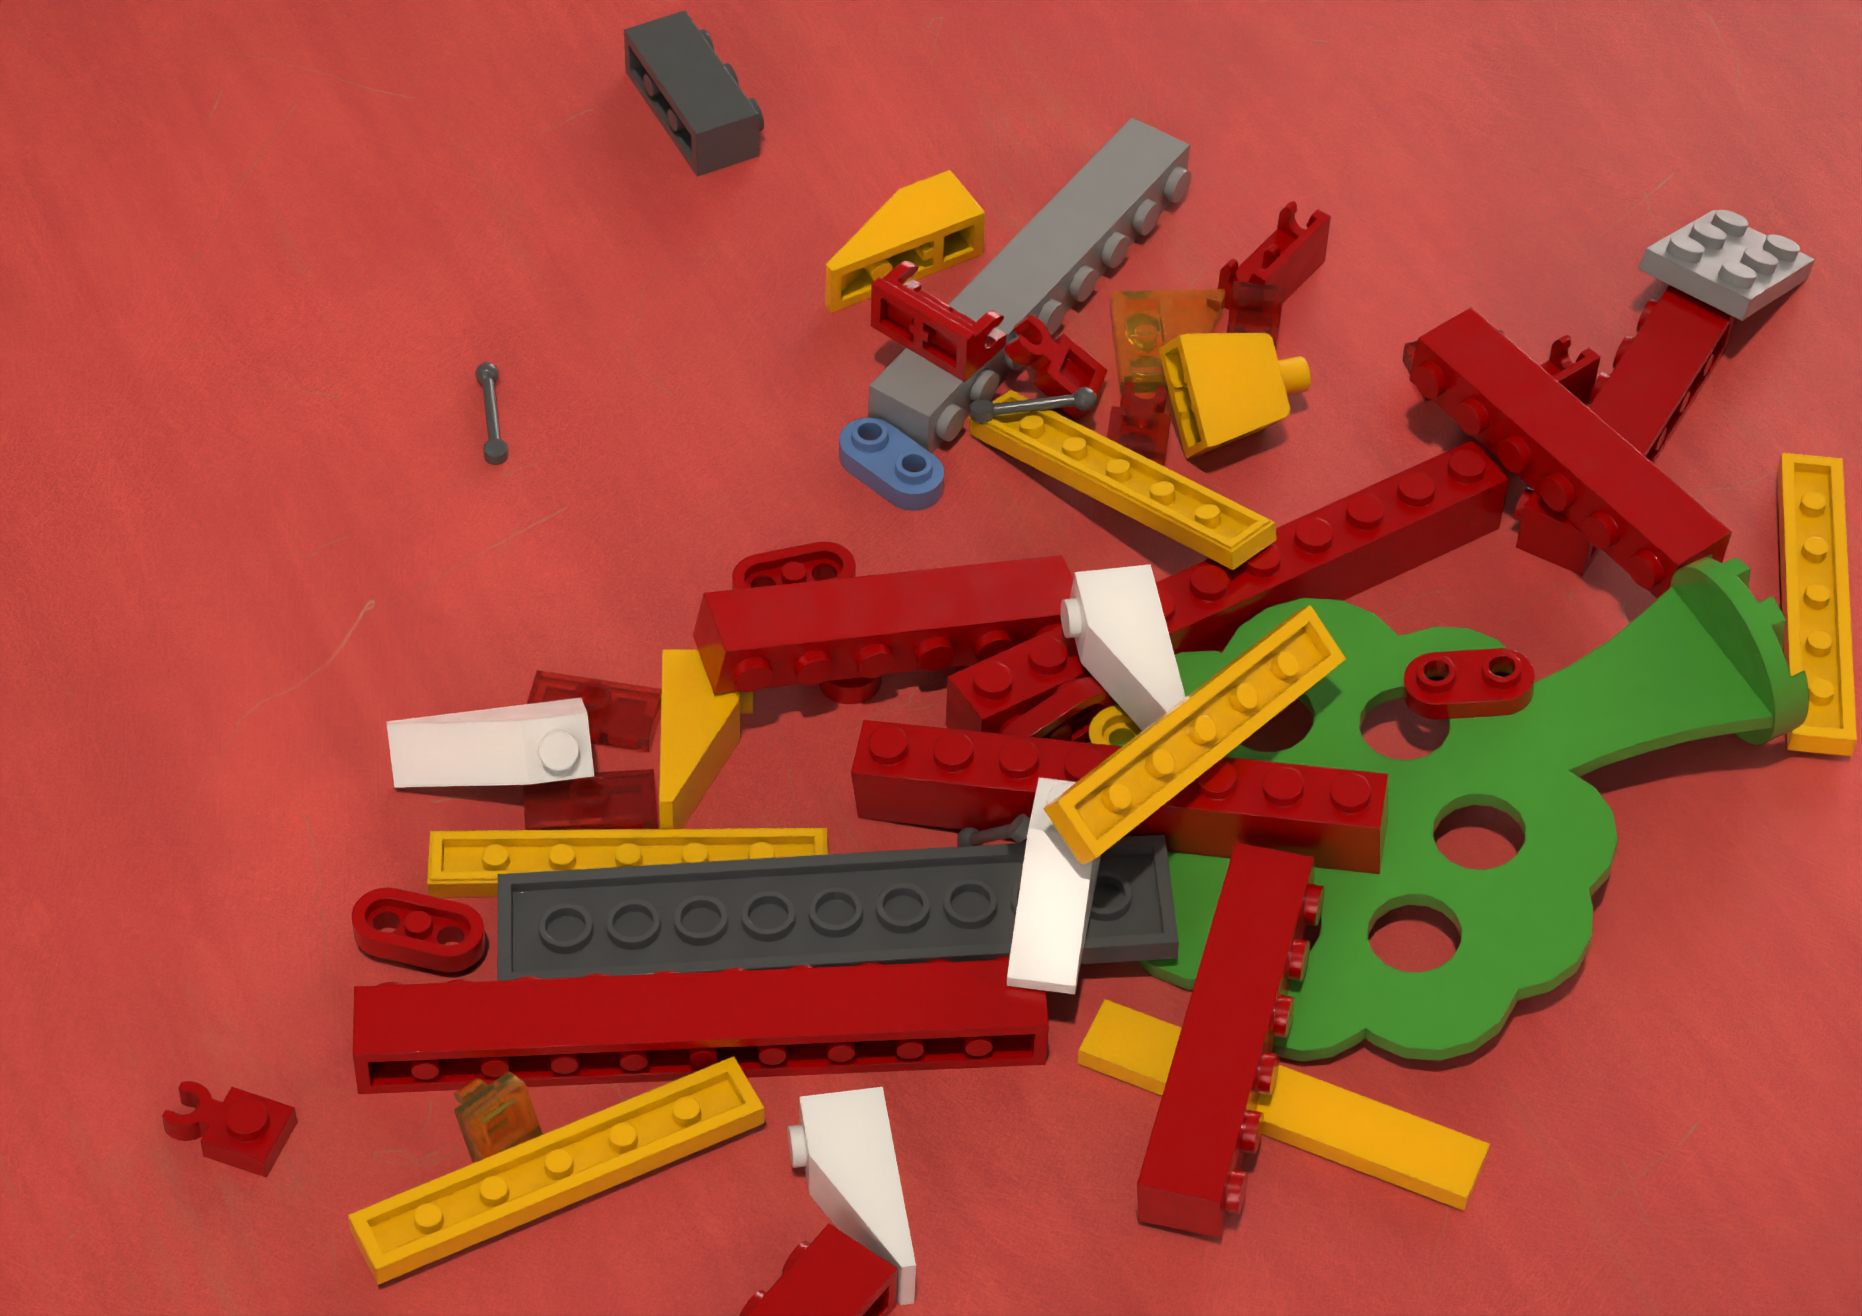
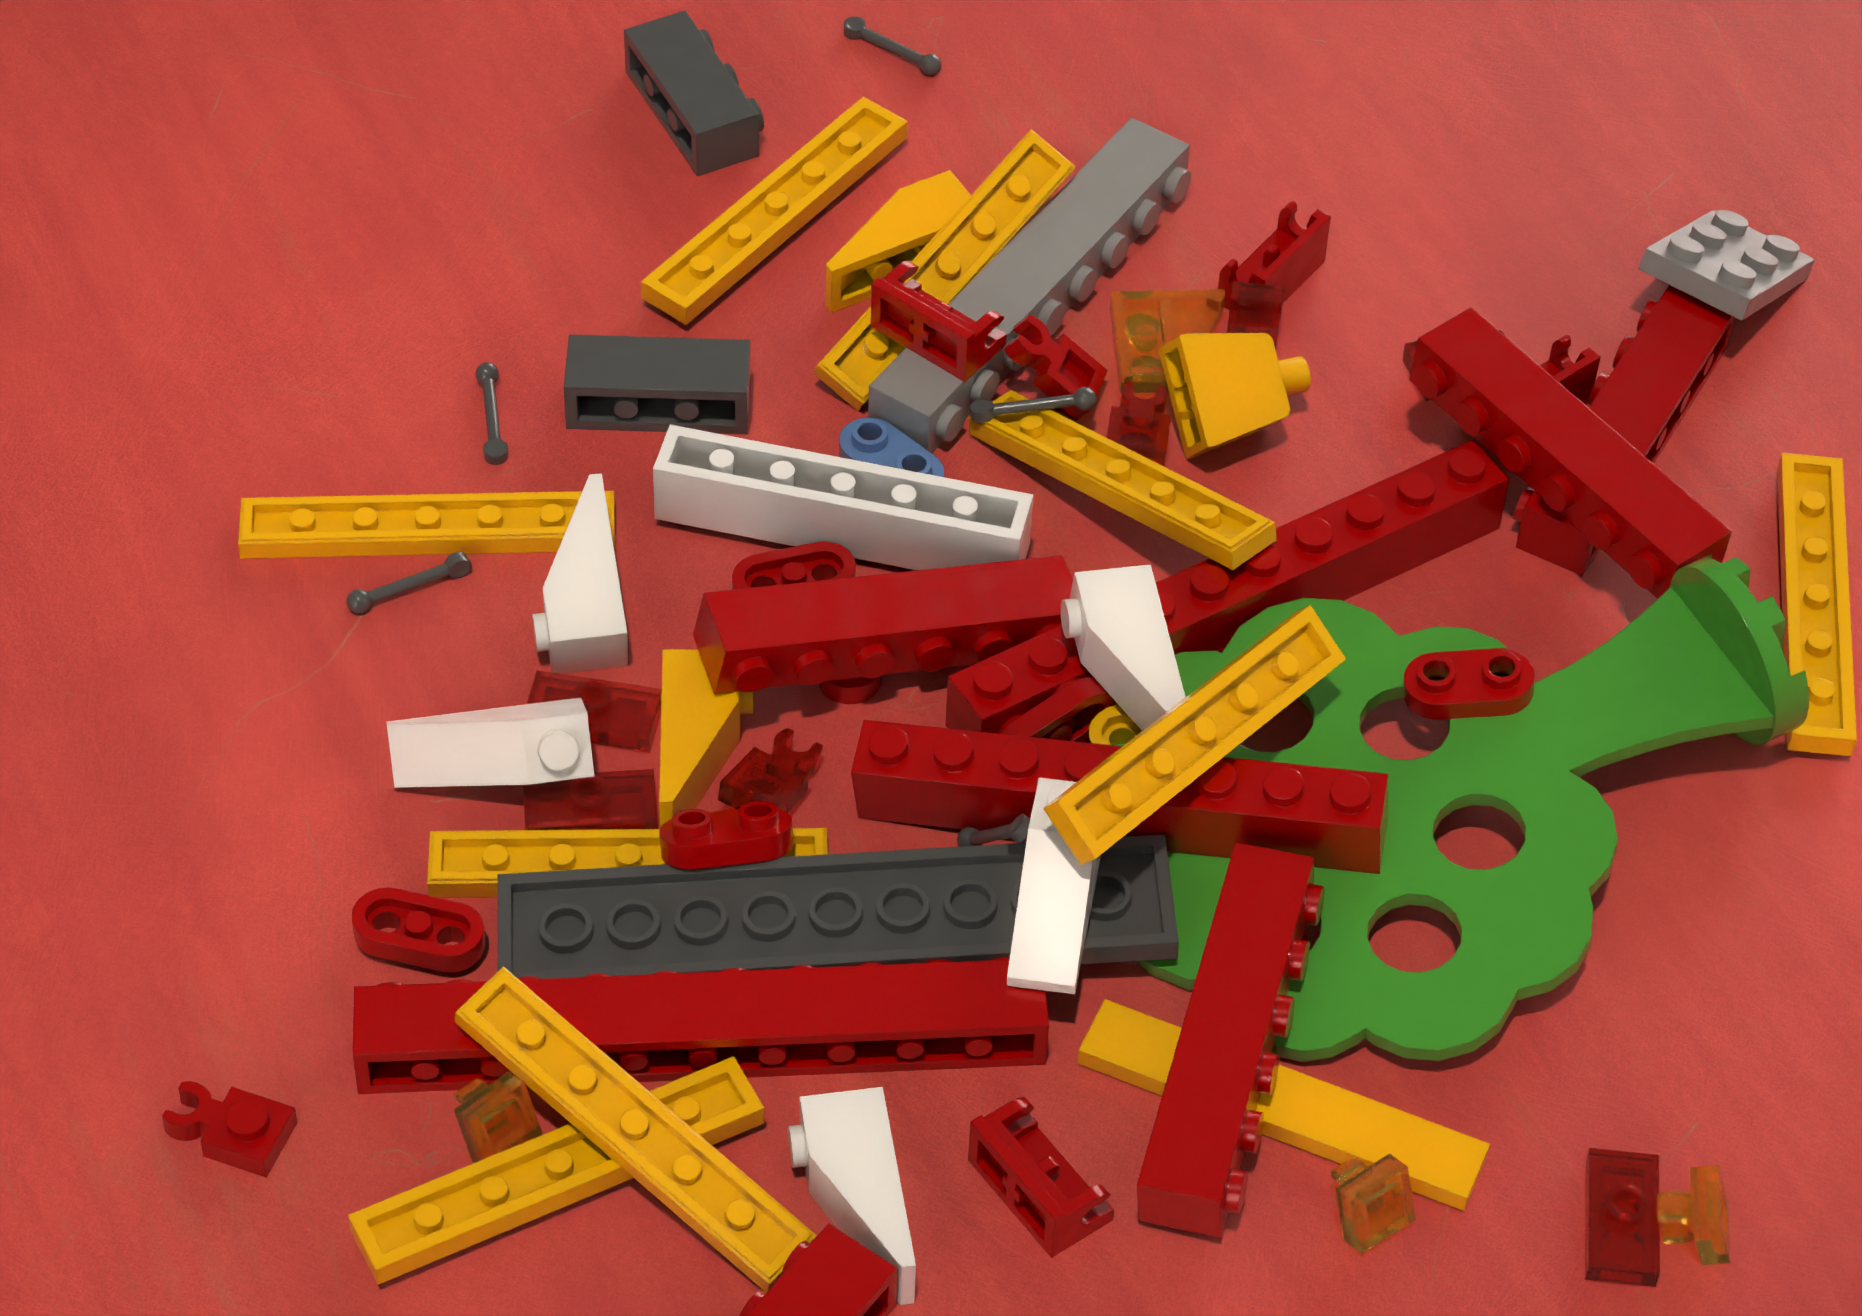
(407, 524): none -> yellow tile
(455, 565): none -> dark grey hinge
(582, 593): none -> white slope
(633, 1127): none -> yellow tile
(657, 383): none -> dark grey brick
(726, 837): none -> red plate
(772, 777): none -> clear red plate
(773, 210): none -> yellow plate
(819, 497): none -> white brick
(856, 28): none -> dark grey hinge
(954, 257): none -> yellow tile
(1035, 1178): none -> red hinge
(1373, 1200): none -> clear yellow tile
(1622, 1217): none -> clear red plate
(1698, 1215): none -> clear yellow tile

